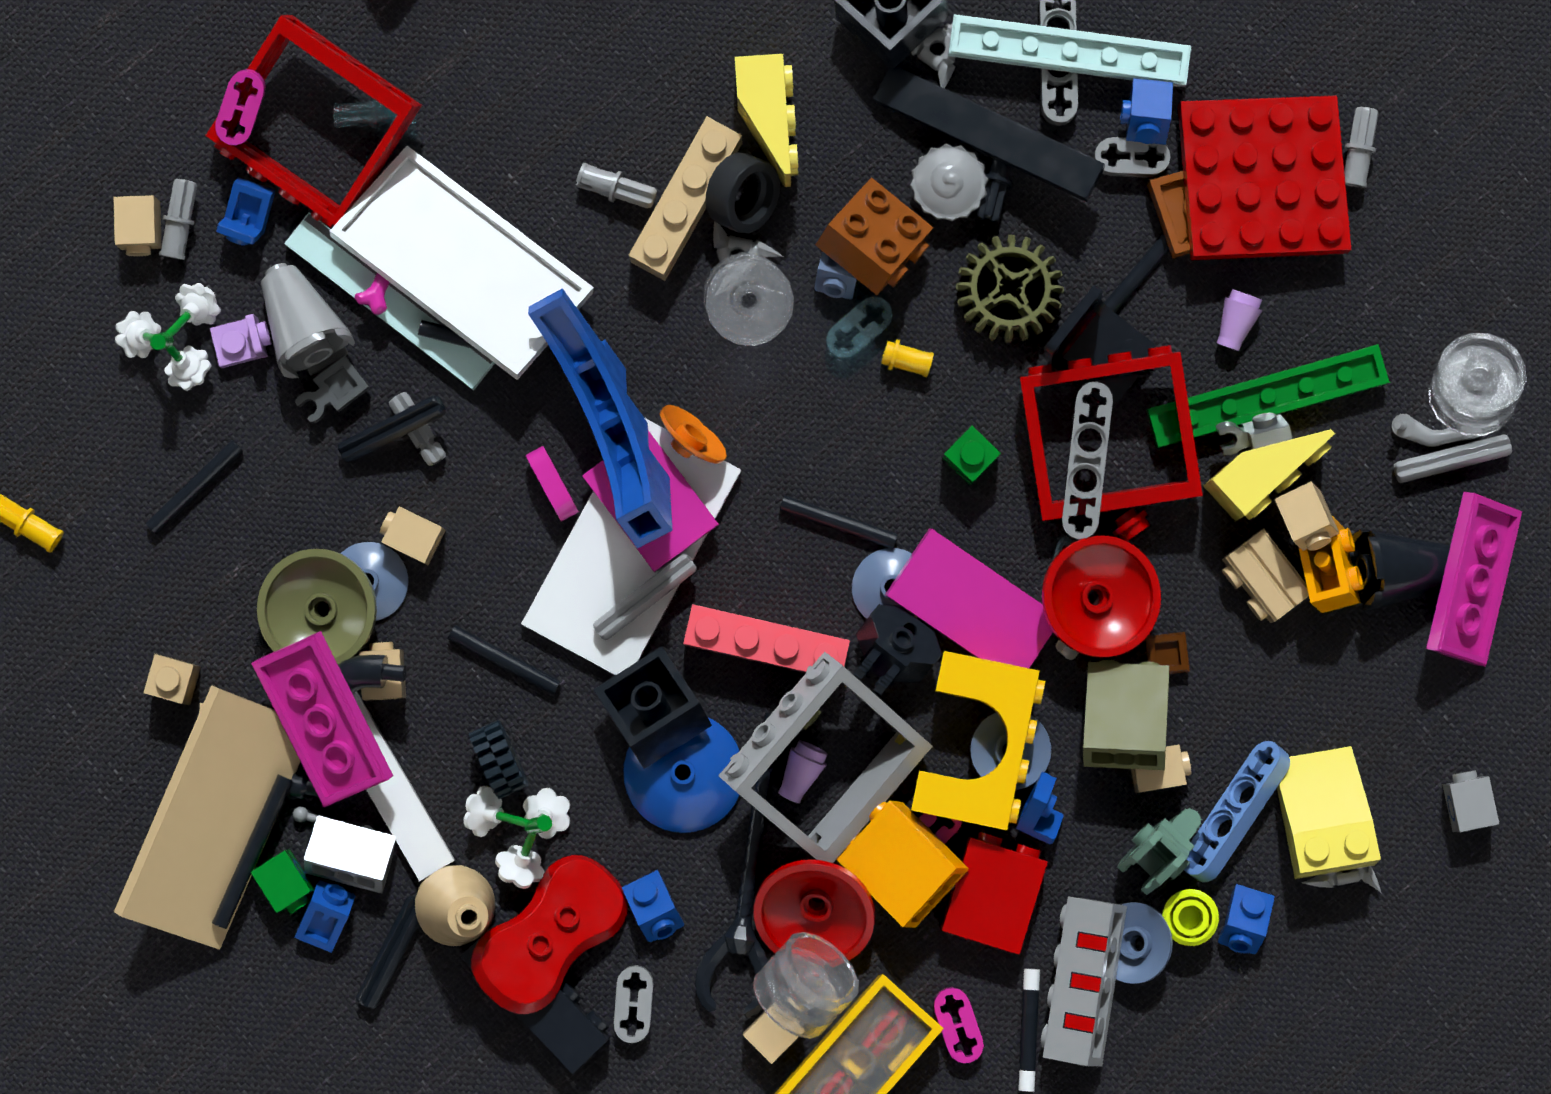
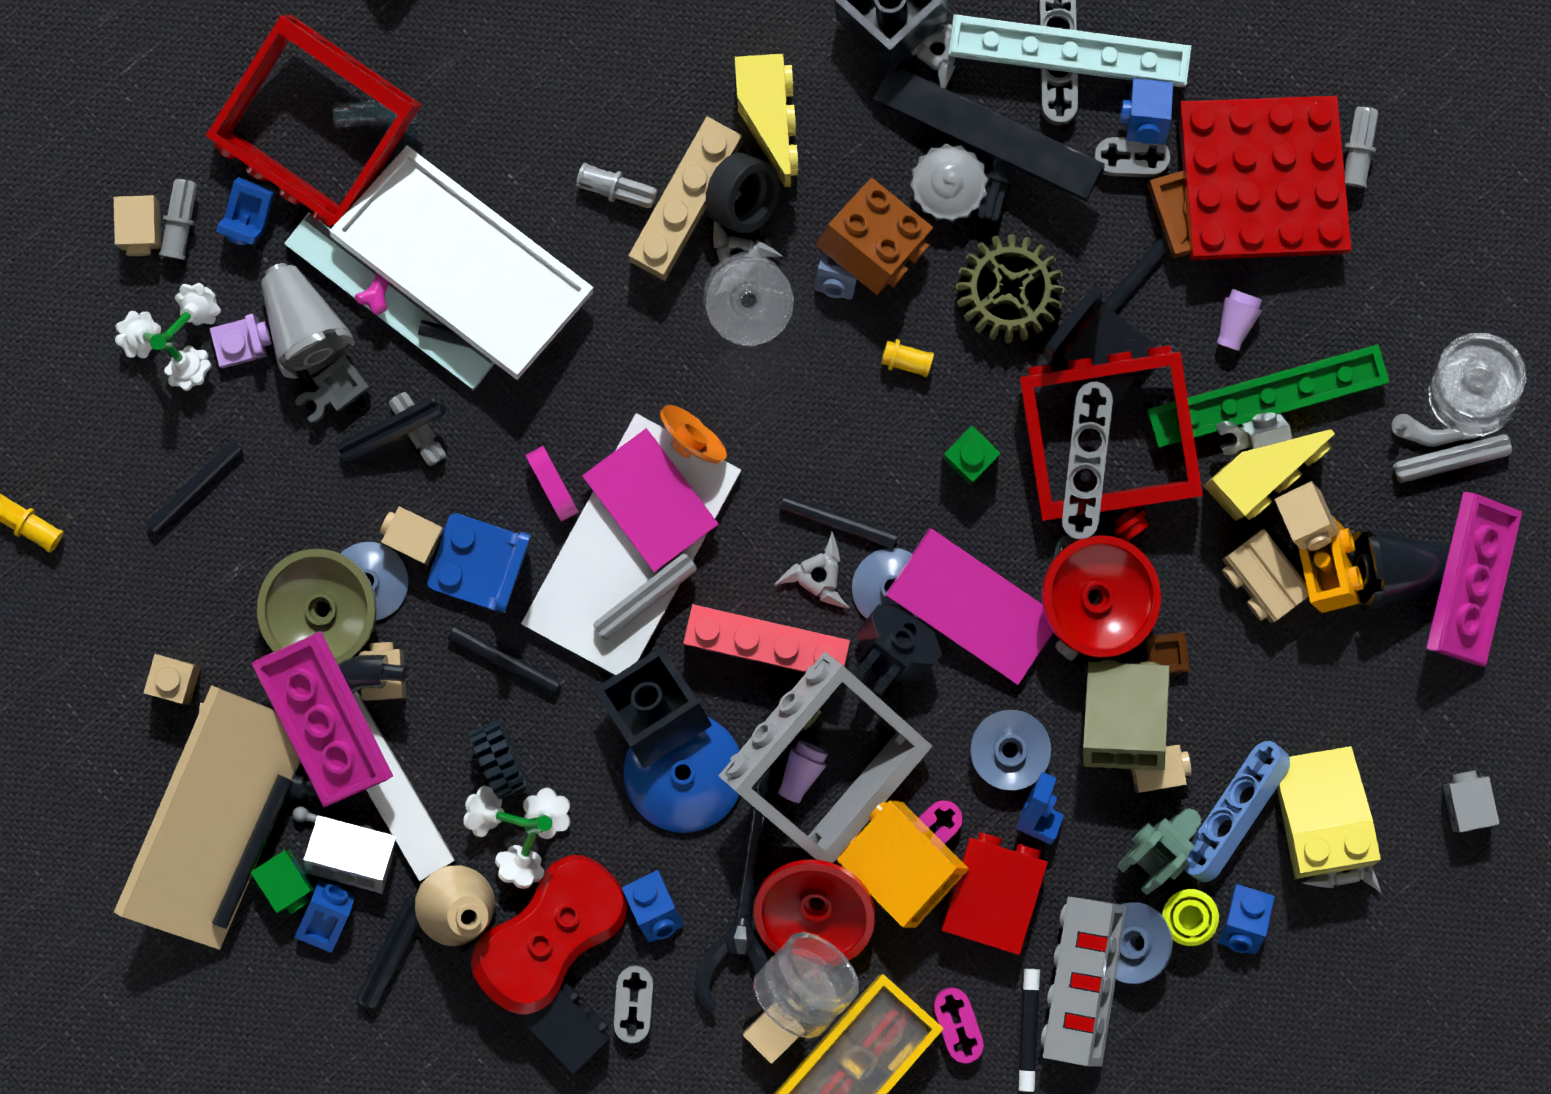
(230, 104): dark pink beam -> none
(478, 562): none -> blue piece
(599, 381): blue arch -> none
(824, 589): none -> light grey piece
(853, 320): clear light blue beam -> none
(1011, 694): yellow arch -> none

